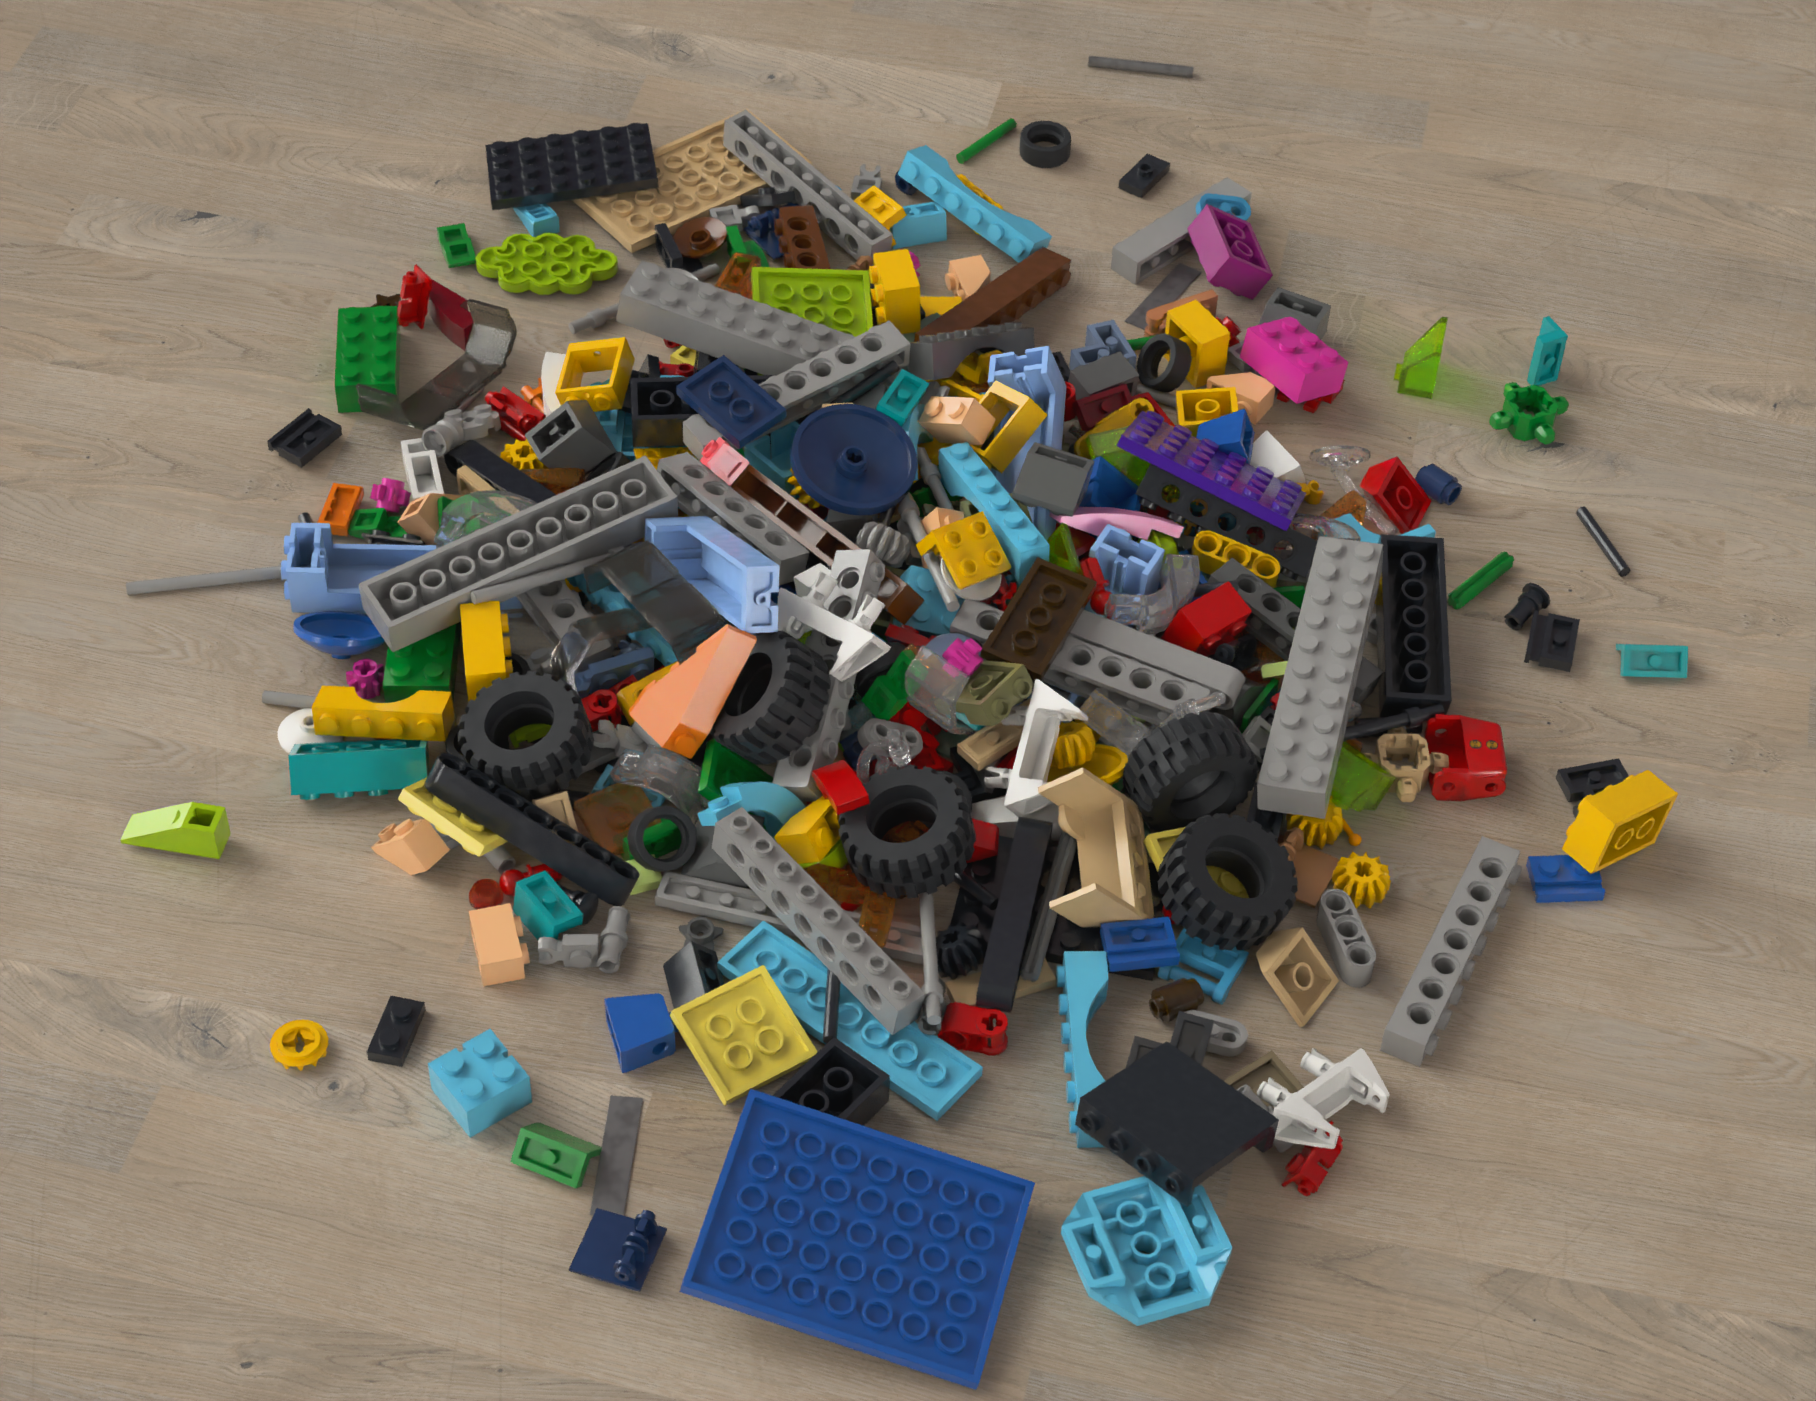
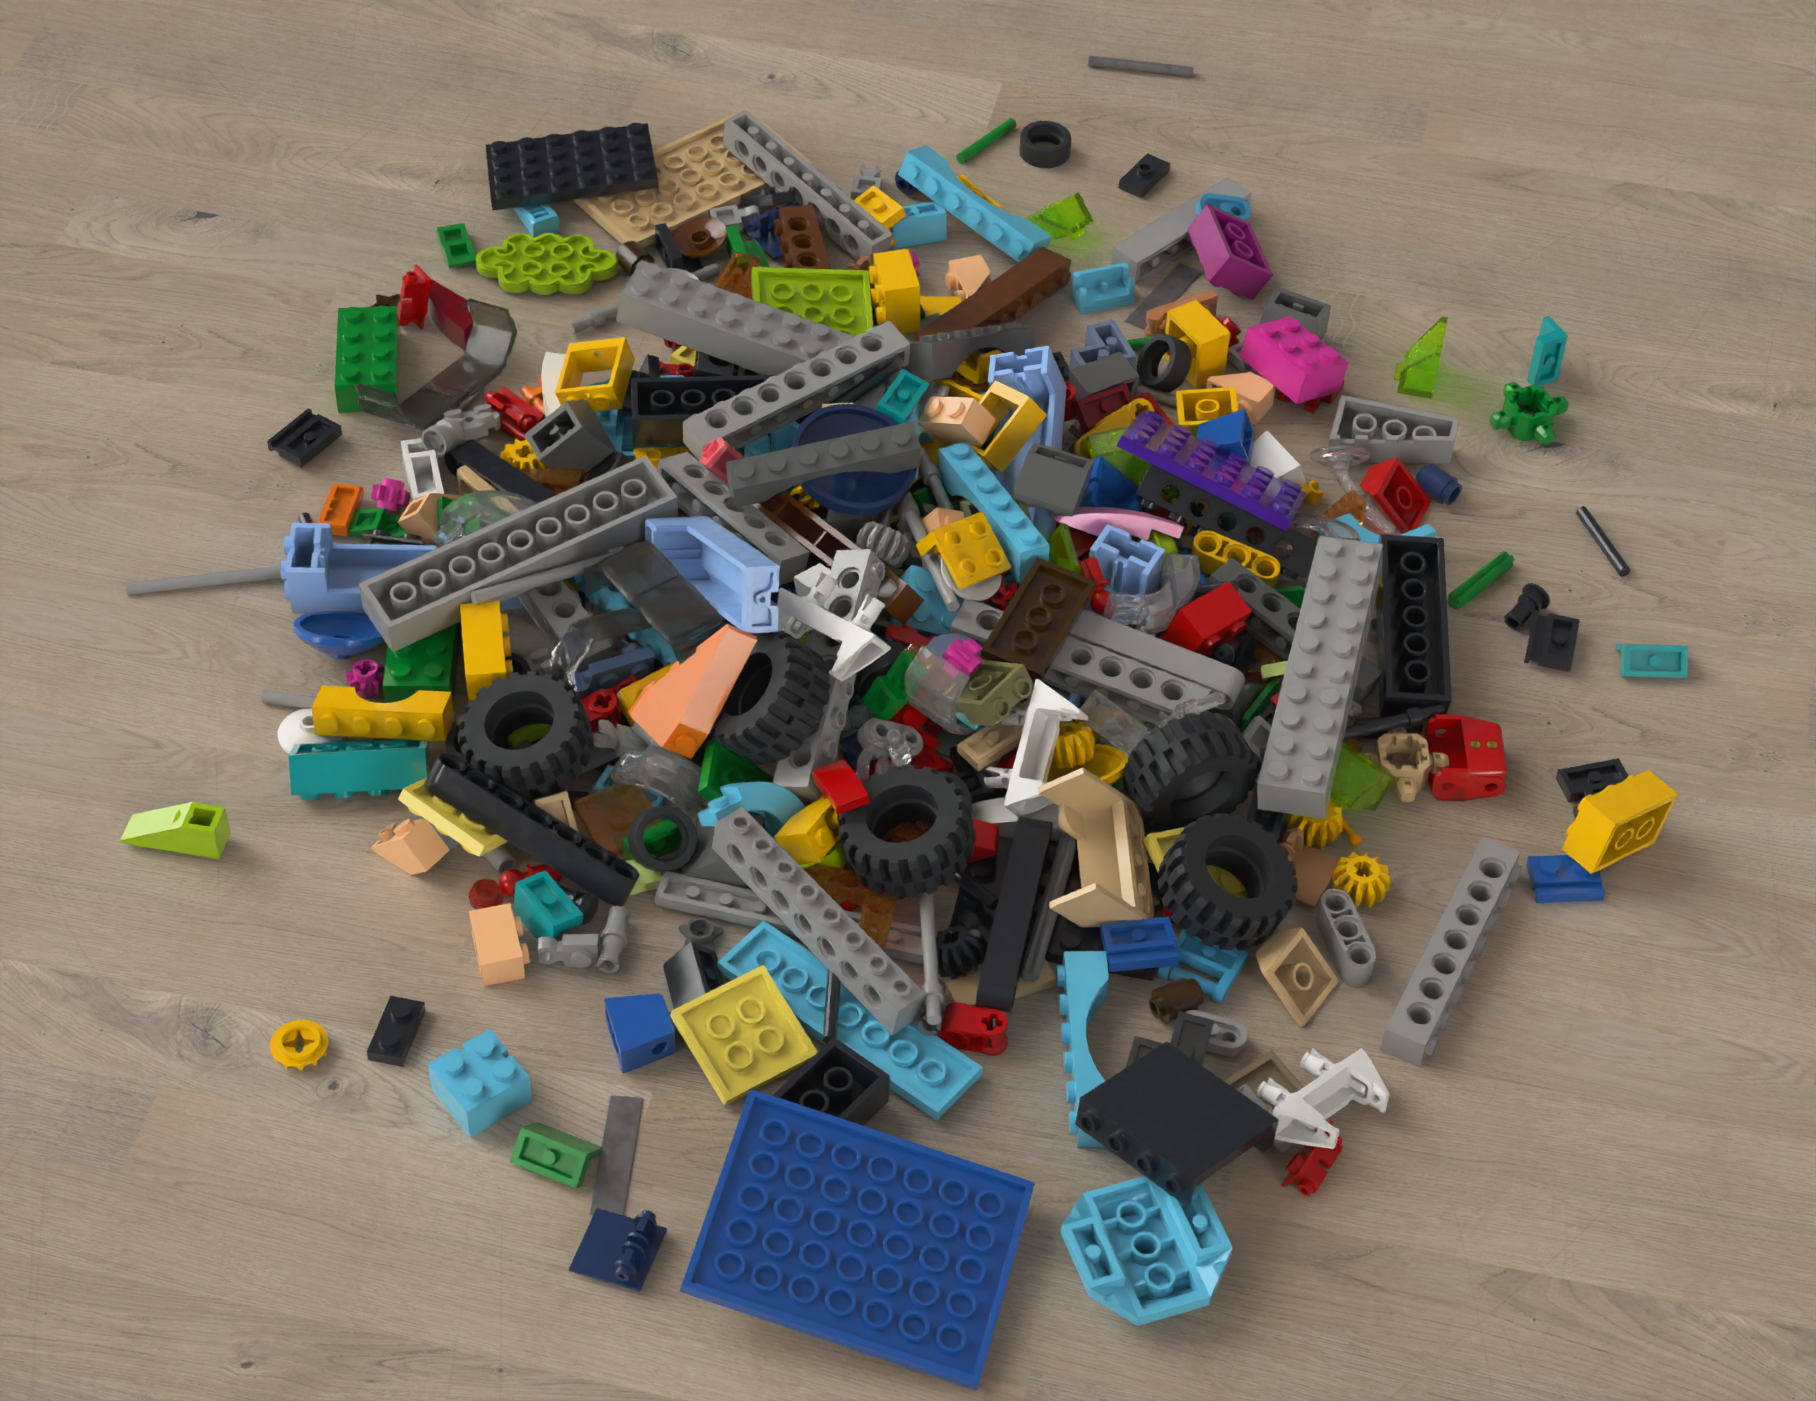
(630, 256): none -> dark brown brick
(731, 402): dark blue plate -> none
(877, 450): none -> dark grey arch
(1063, 217): none -> clear neon green slope
(1103, 288): none -> medium azure hinge
(1394, 432): none -> light grey wedge

